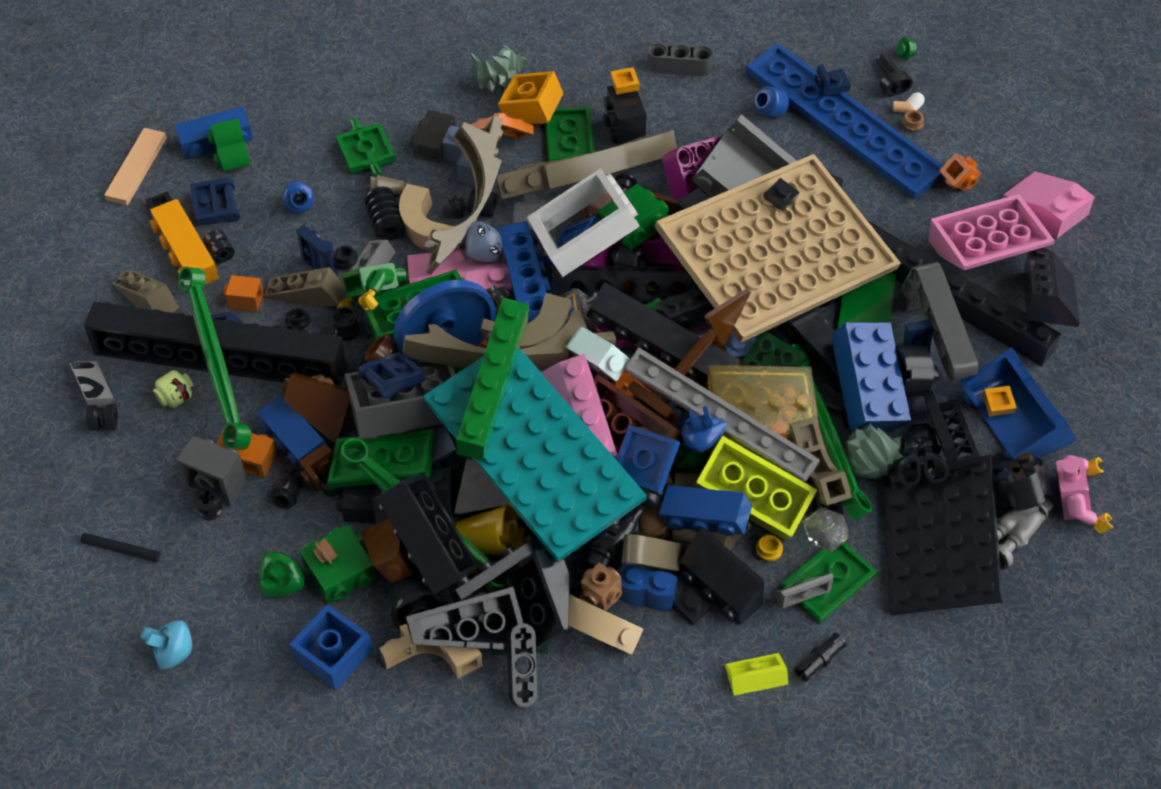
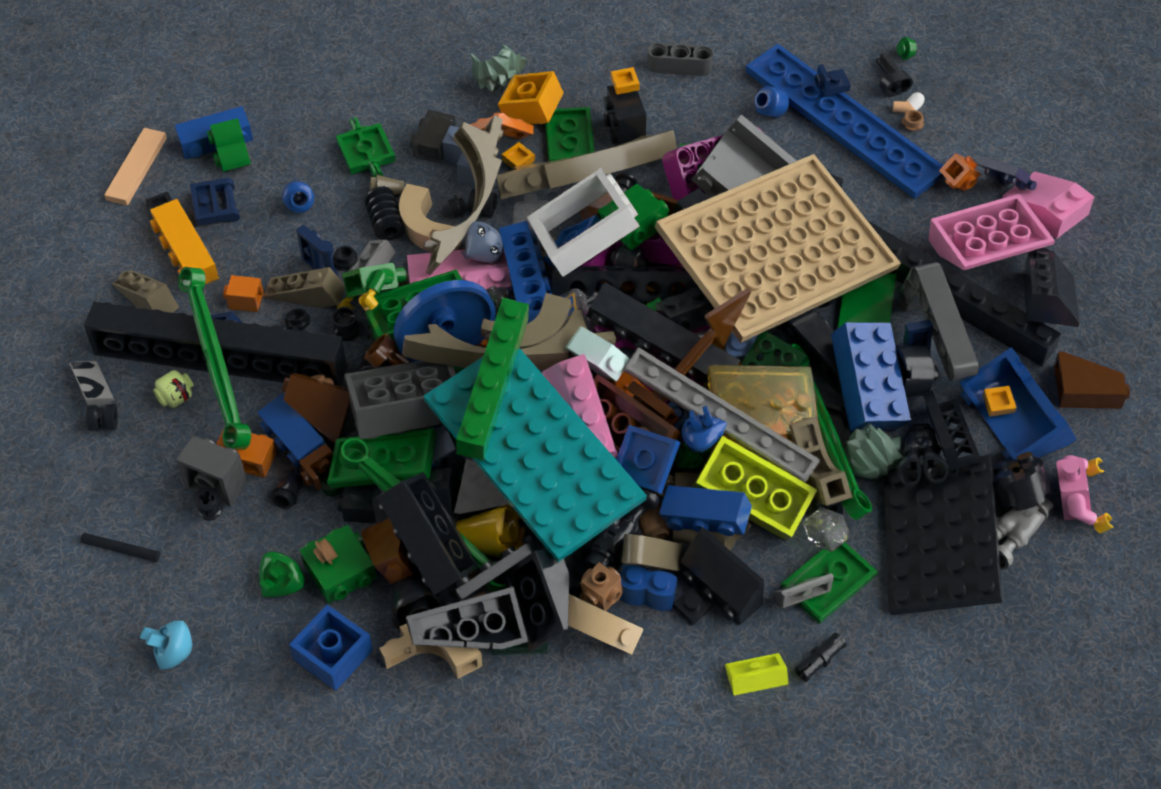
(218, 246): black wheel -> none
(399, 370): dark blue plate -> none
(513, 644): black beam -> none
(518, 155): none -> light orange plate
(769, 548): yellow plate -> none
(781, 194): black plate -> none
(1007, 173): none -> dark blue plate
(1088, 384): none -> reddish brown slope

